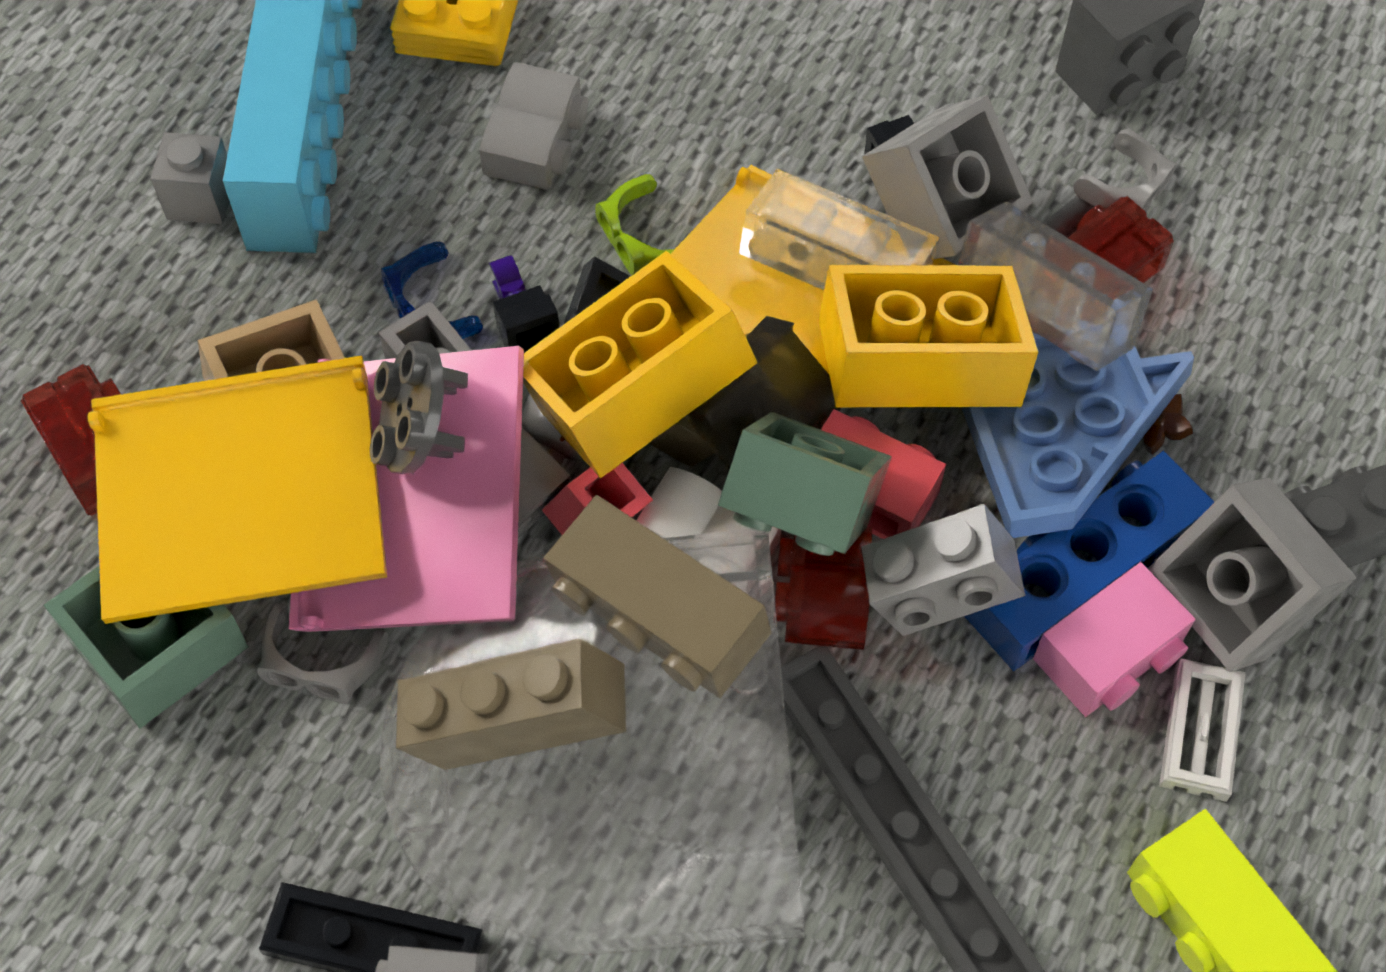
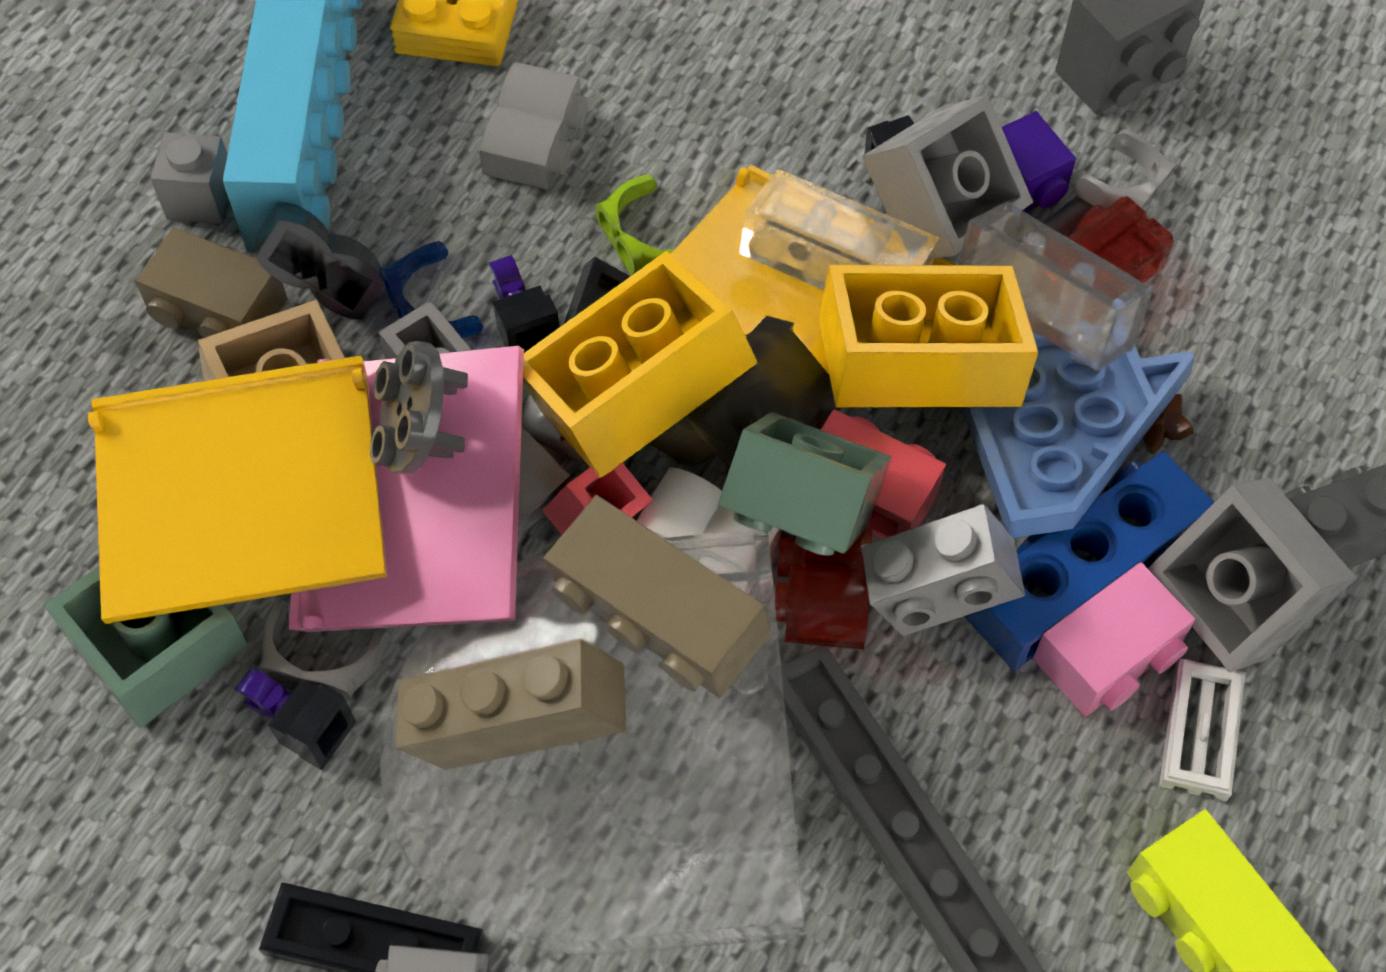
(61, 419): clear red brick -> none
(206, 286): none -> dark tan brick
(304, 255): none -> black brick
(305, 722): none -> black piece
(1041, 158): none -> dark purple brick

